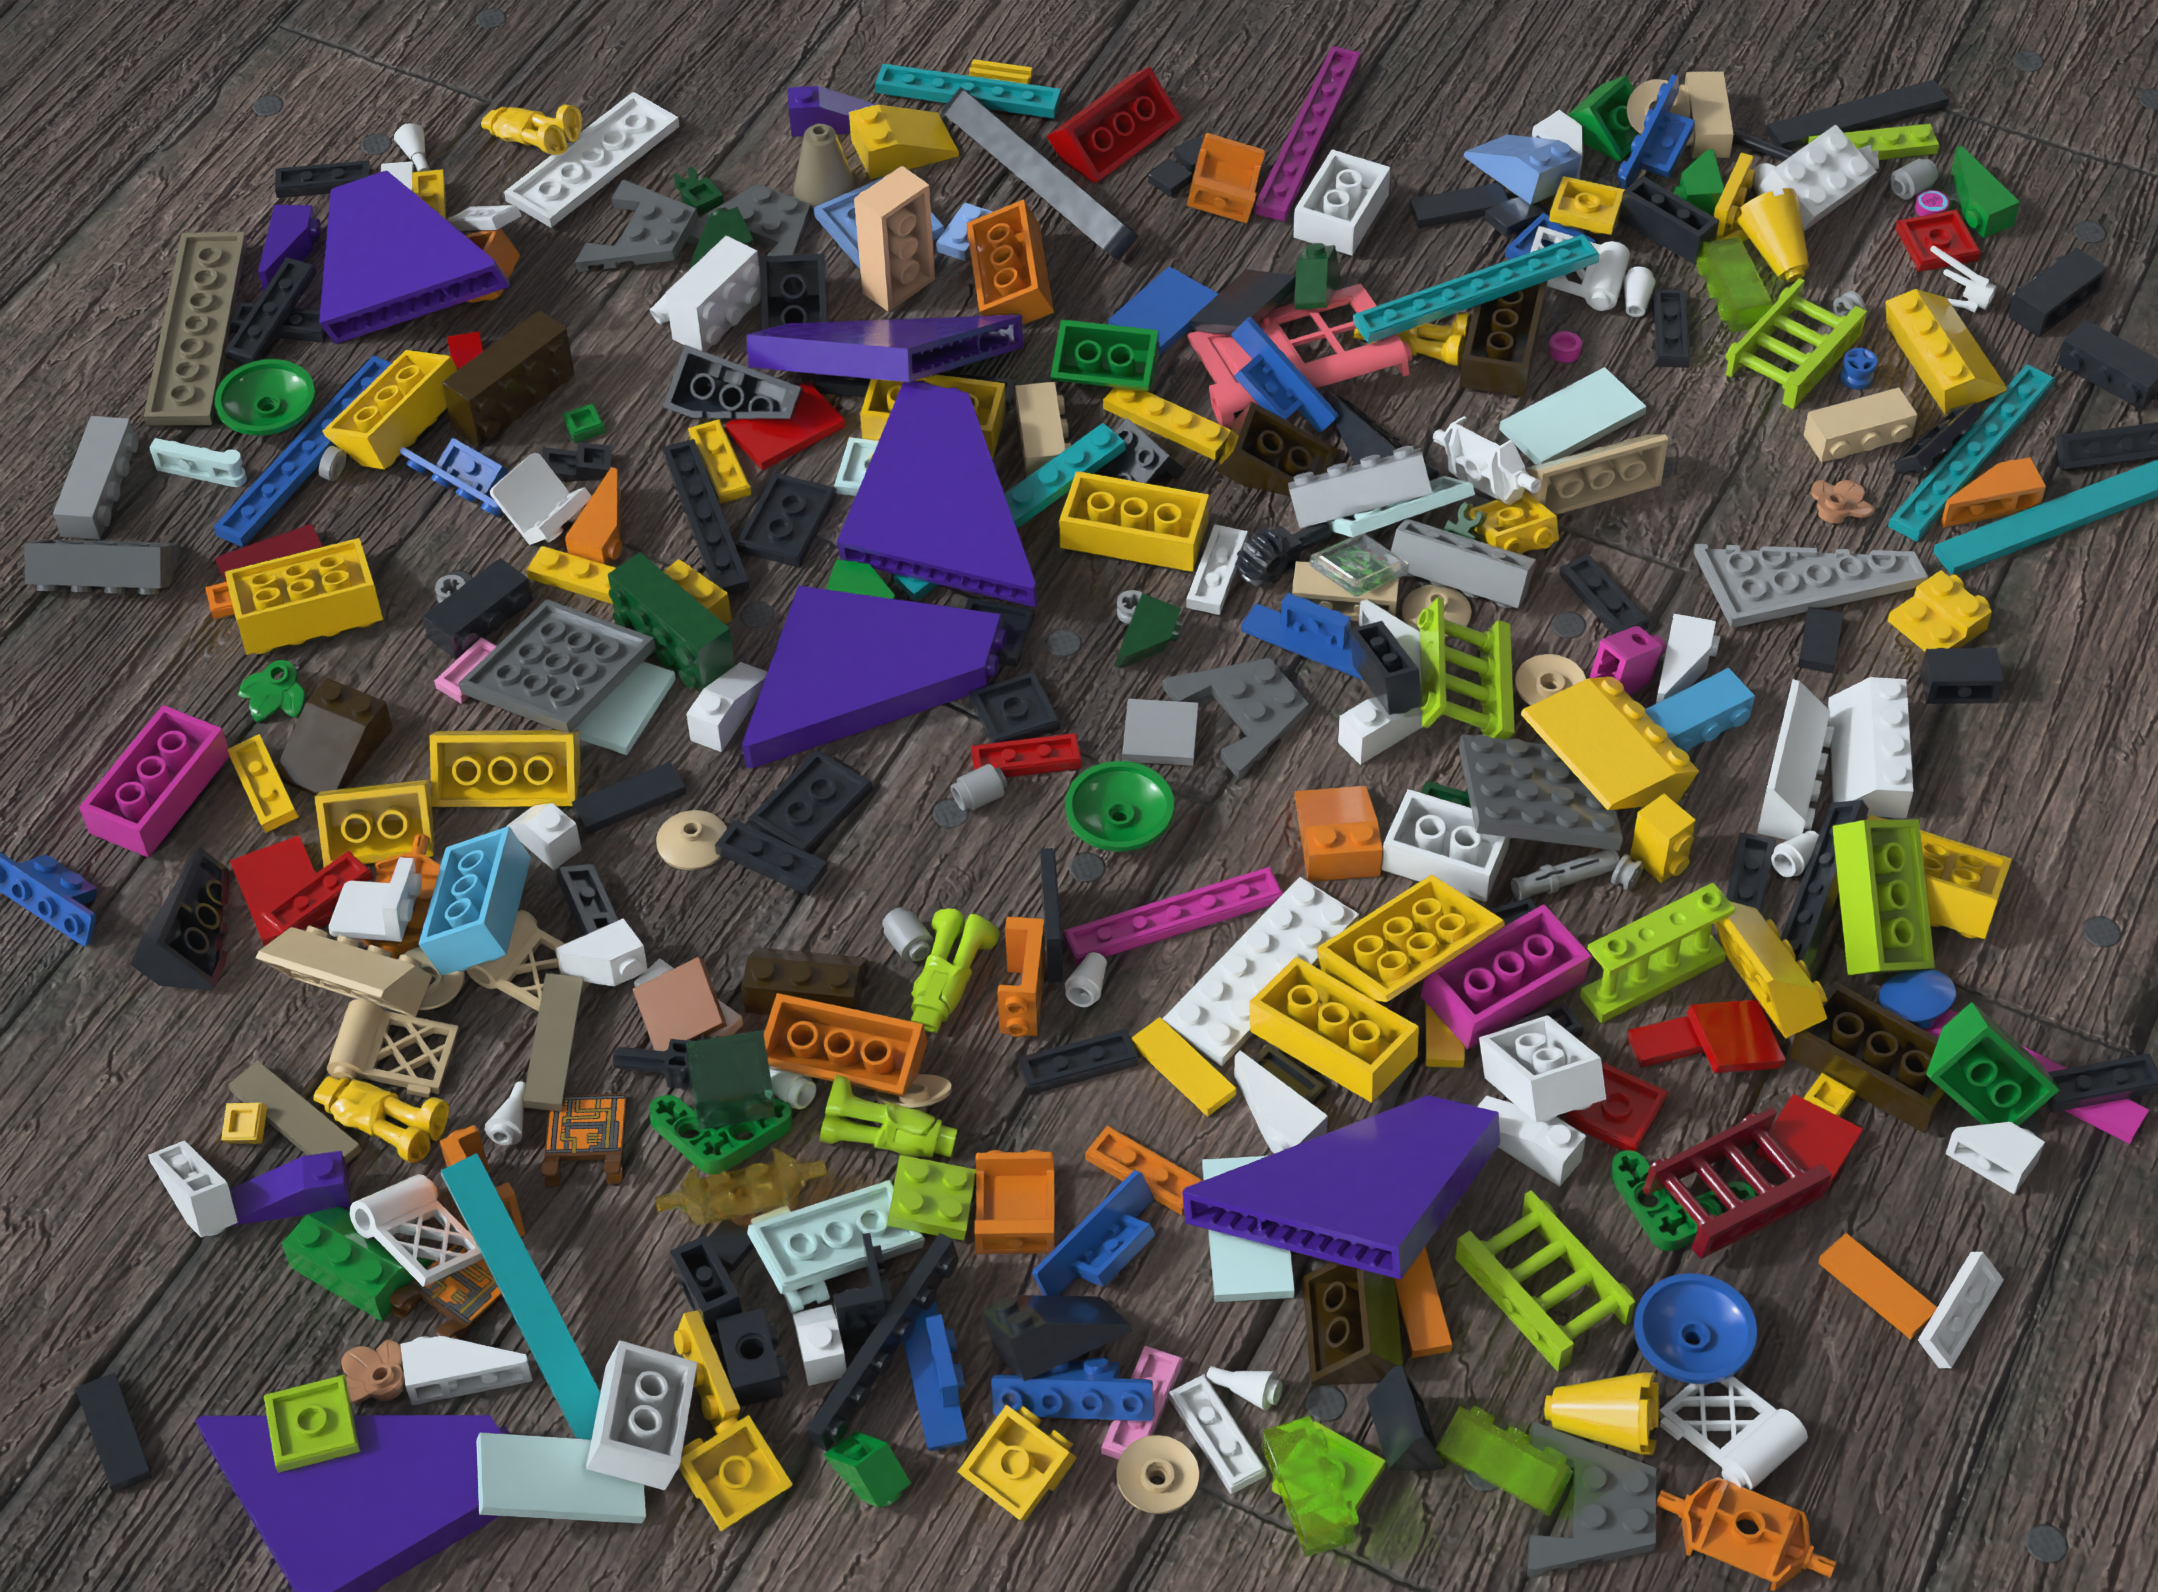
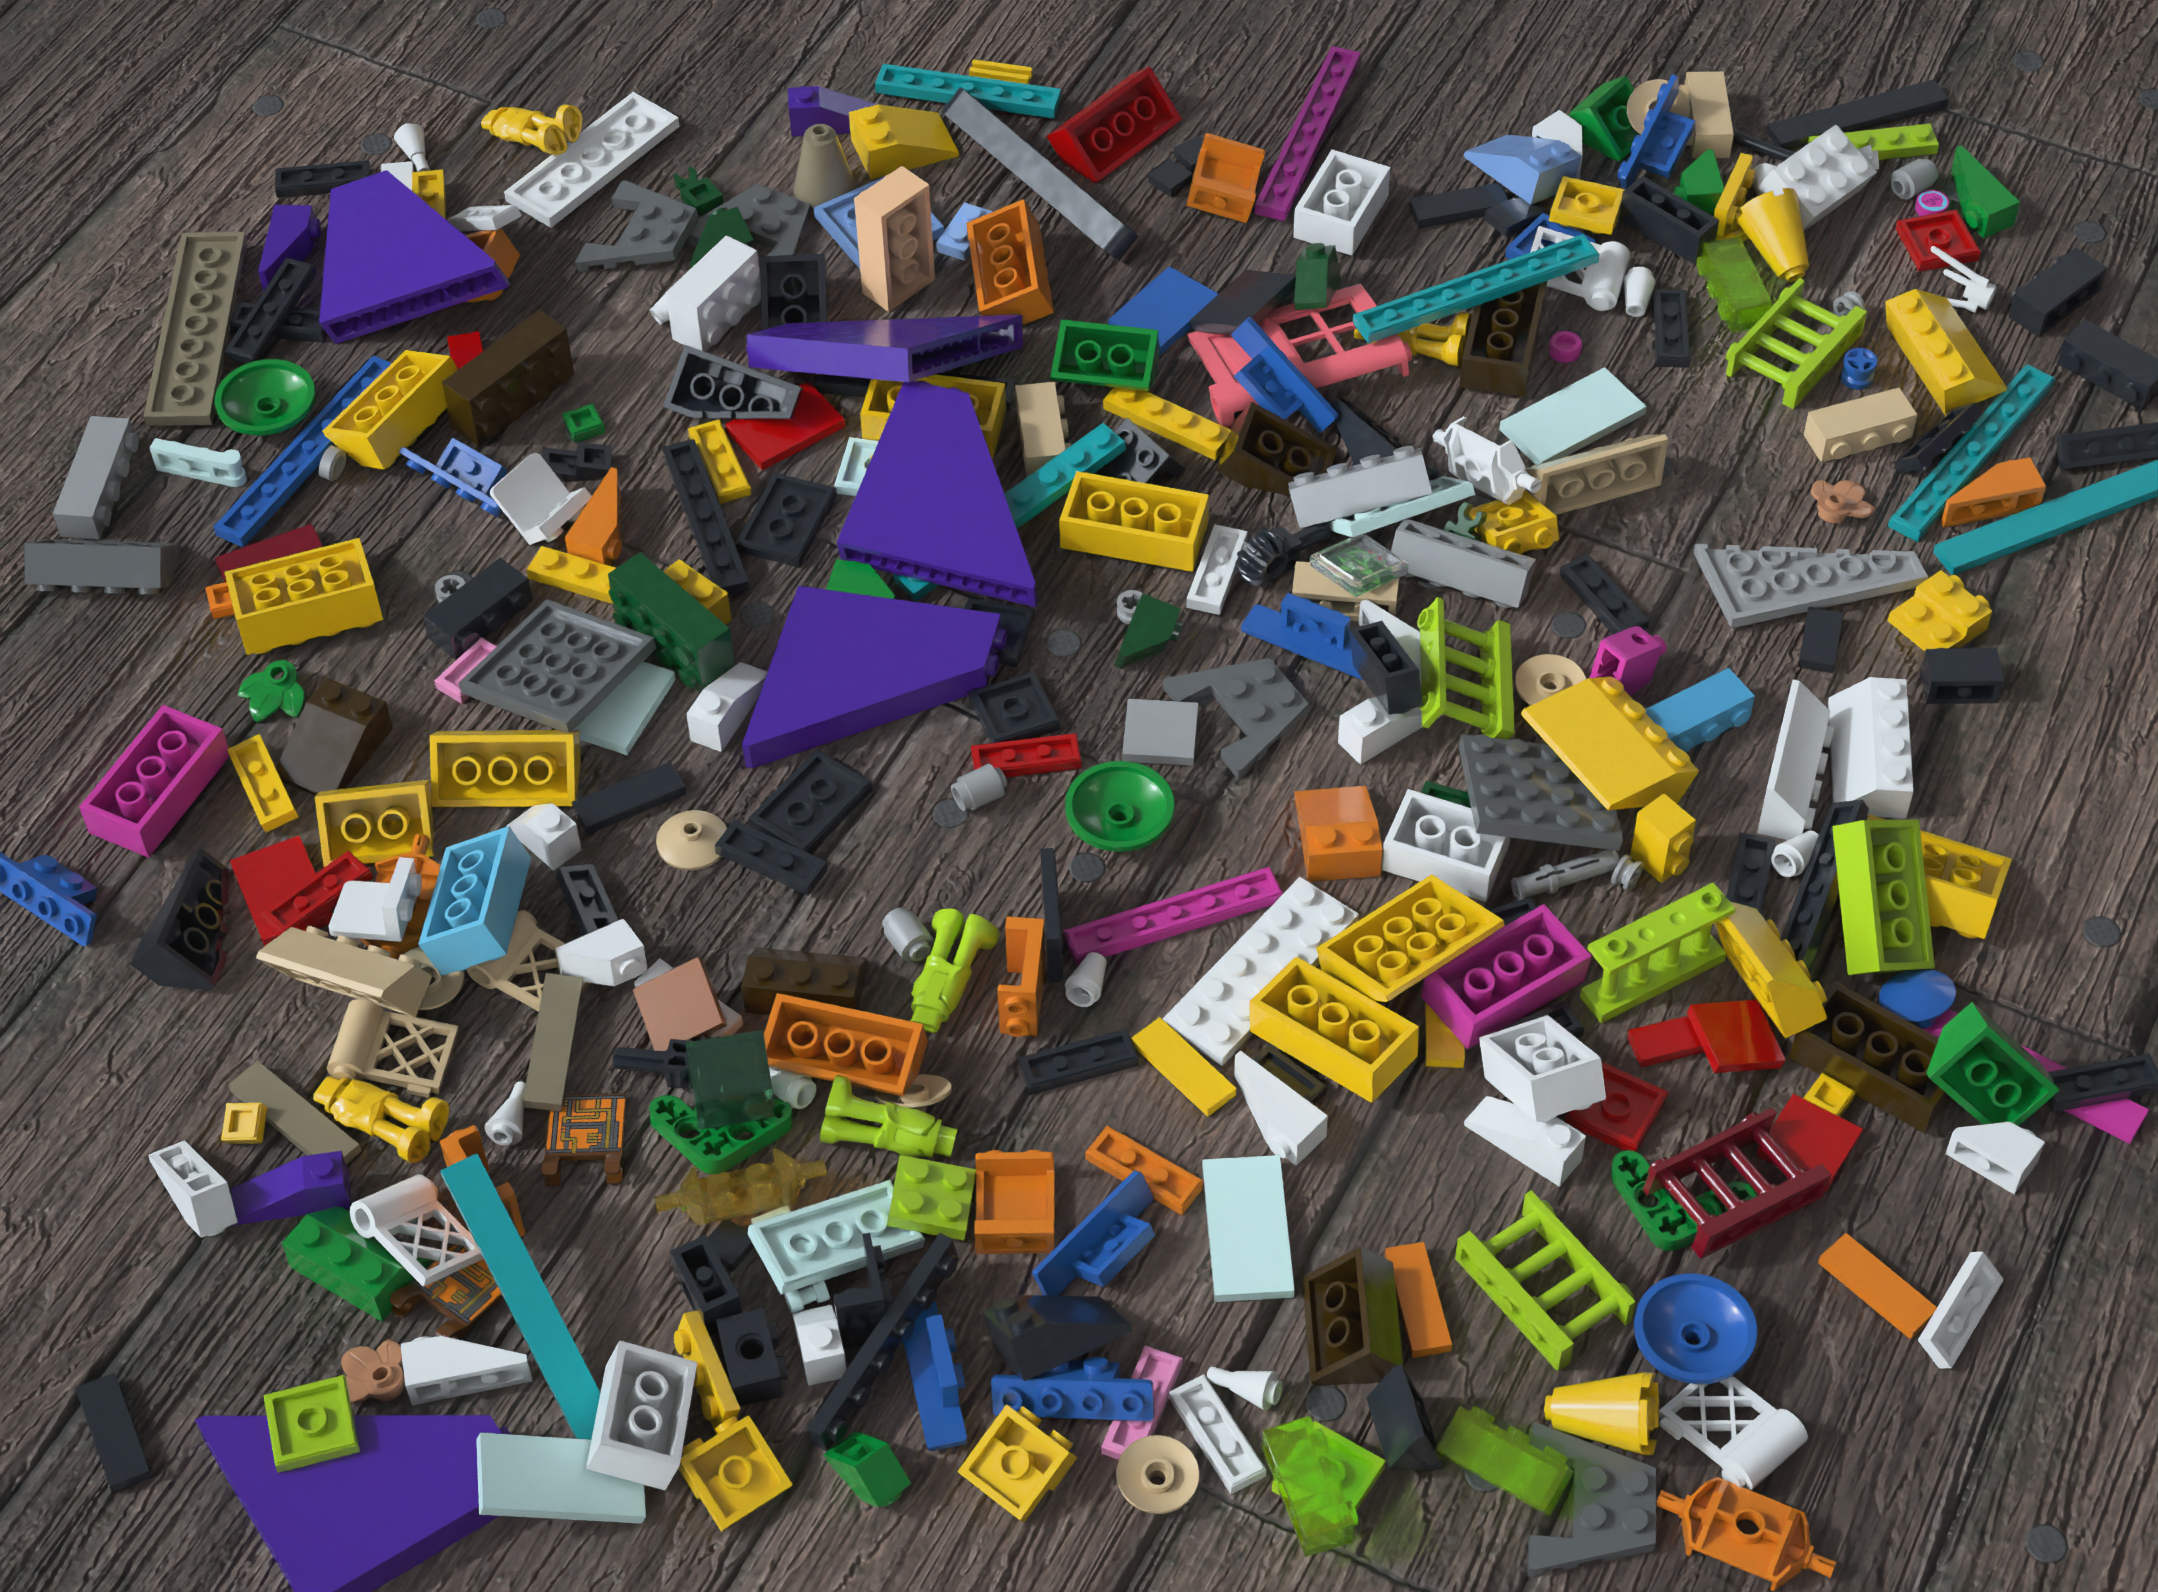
(1357, 1193): dark purple slope -> none
(1455, 605): tan dish -> none
(1686, 654): white slope -> none

